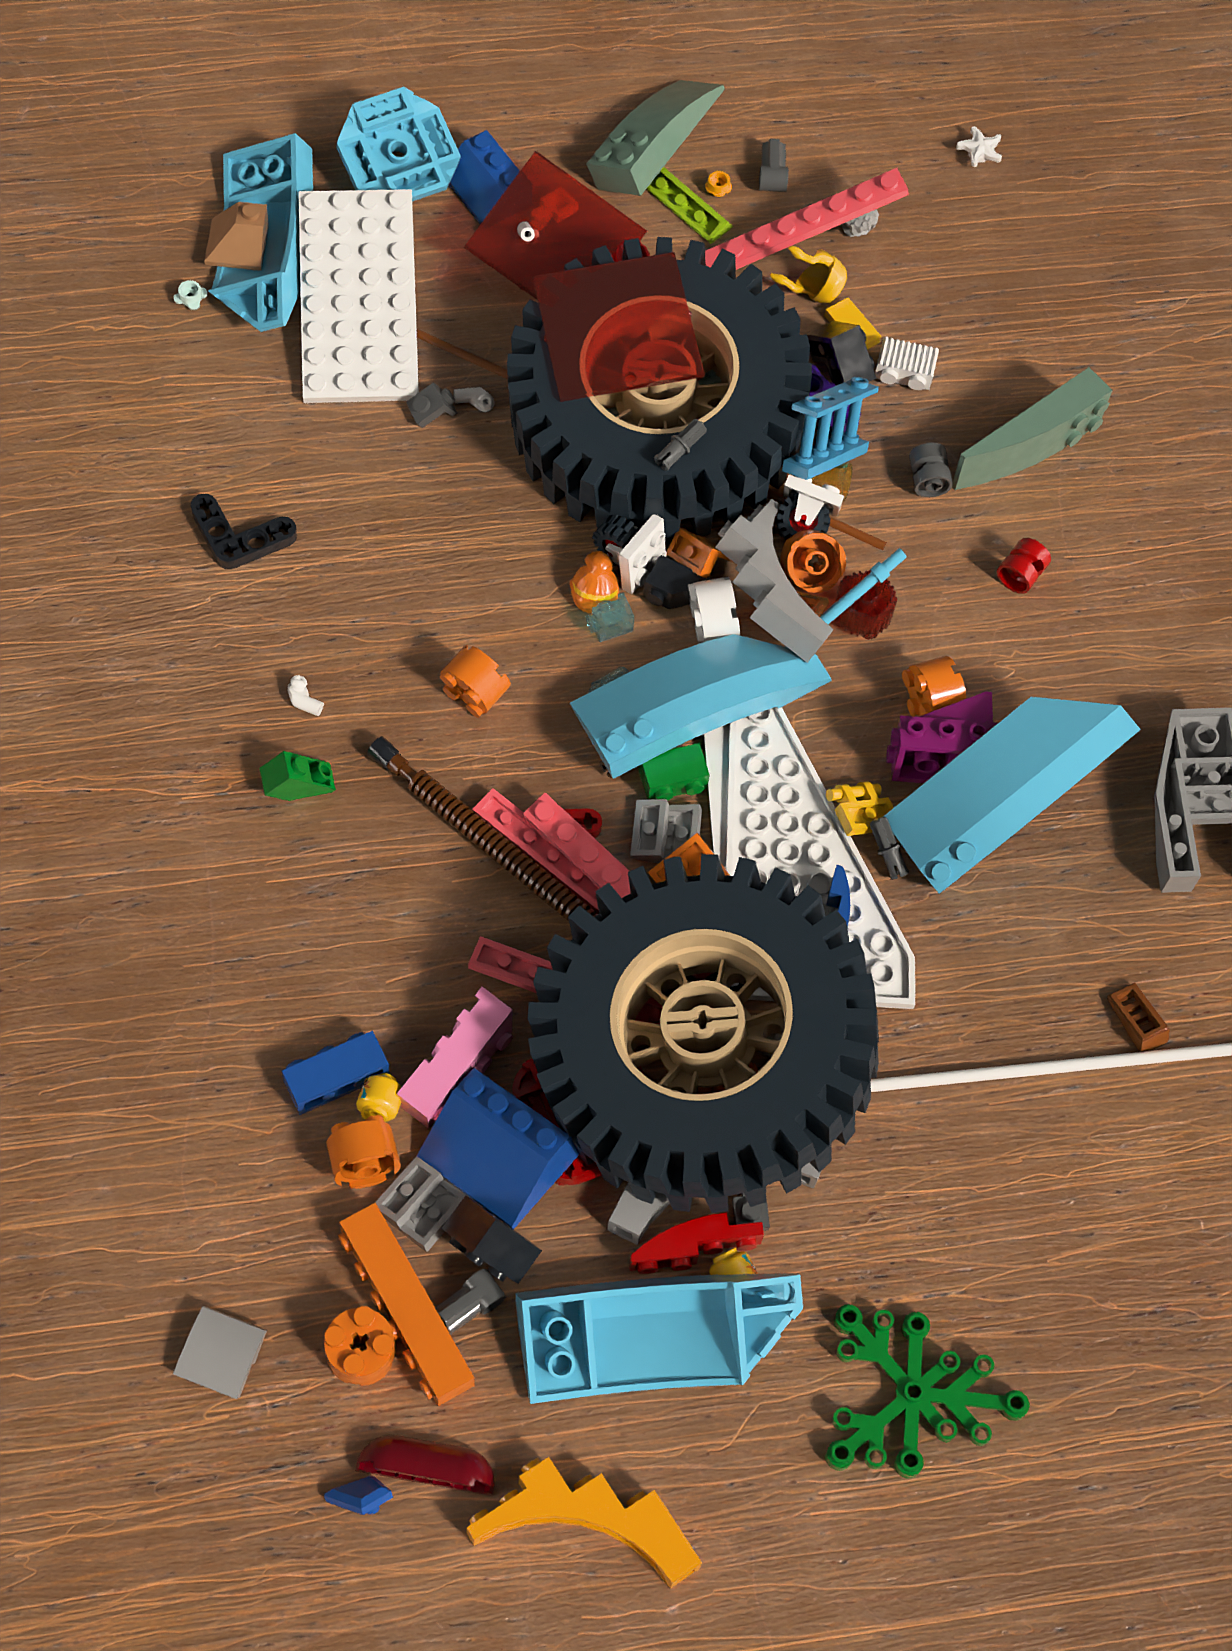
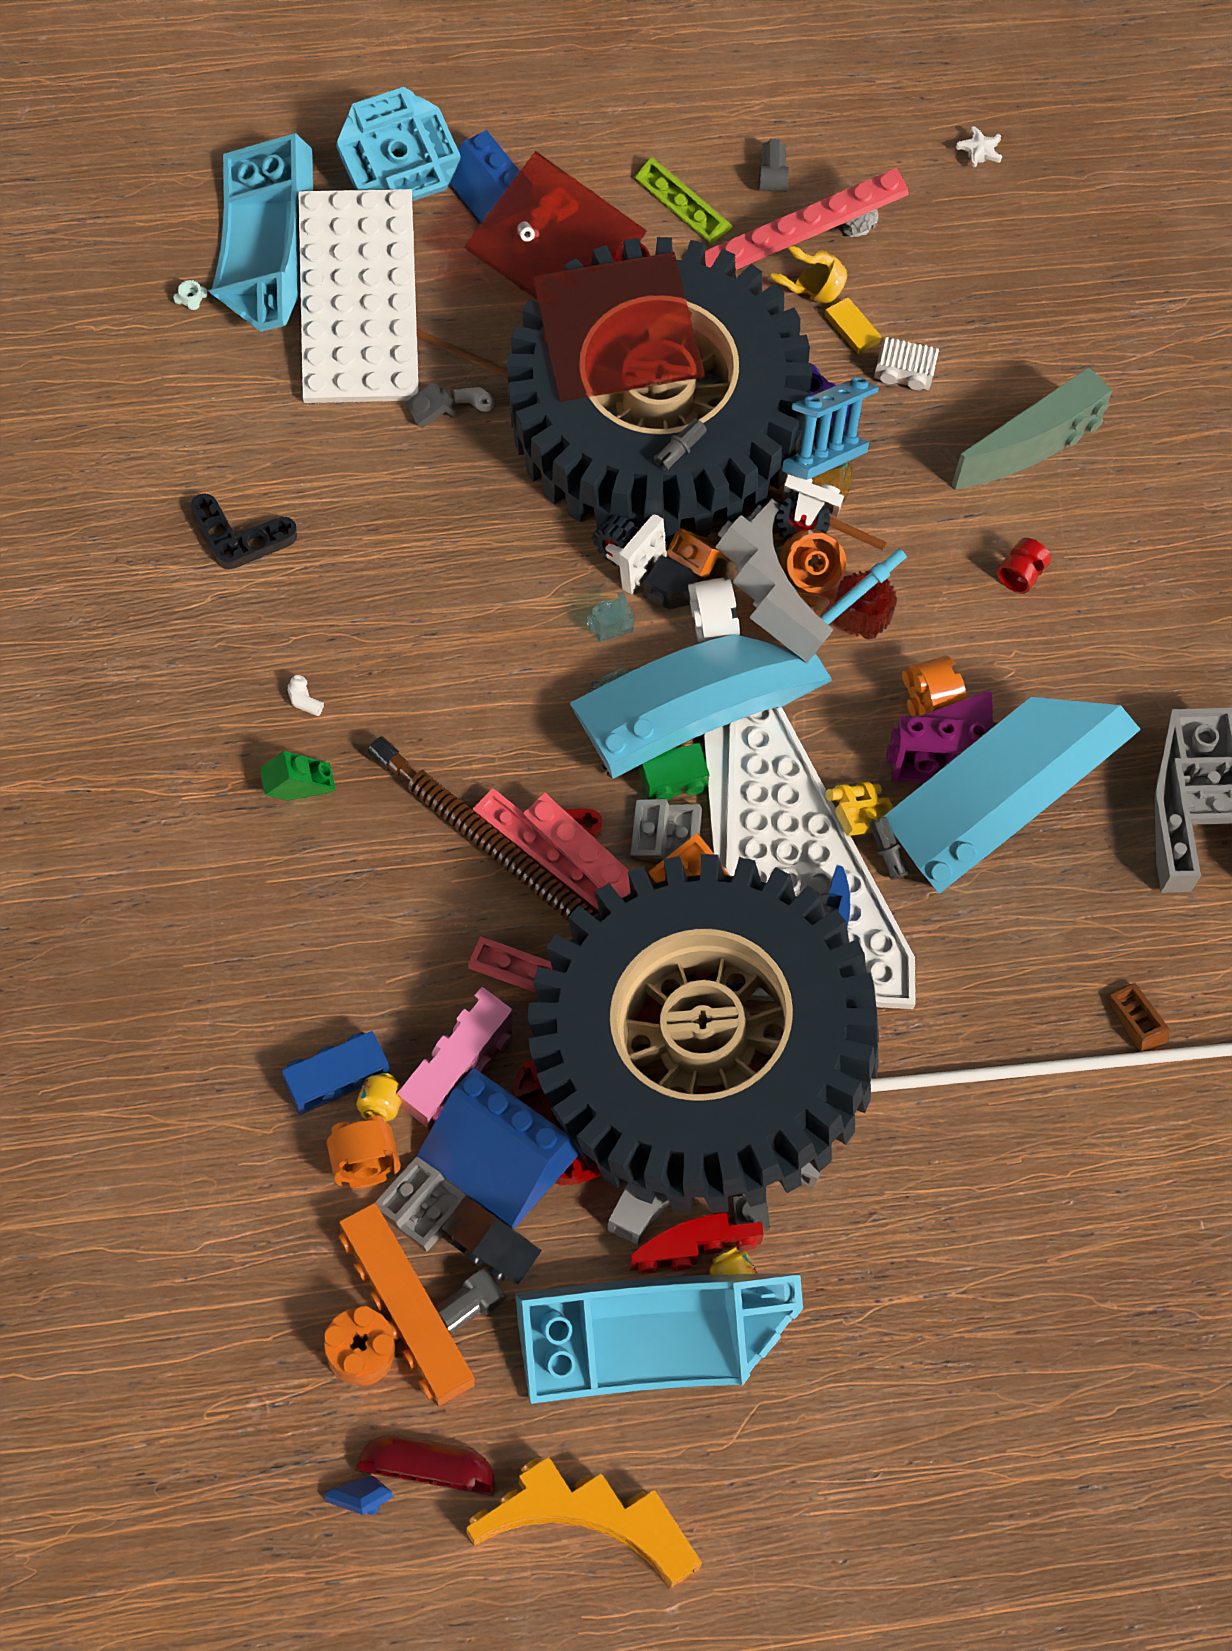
(220, 1352): light grey slope -> none
(238, 237): medium nougat slope -> none
(474, 680): orange brick -> none
(594, 582): orange hair -> none
(650, 136): sand green slope -> none
(718, 184): light orange plate -> none
(842, 350): black brick -> none
(930, 470): dark grey wheel -> none
(953, 1397): green plant -> none

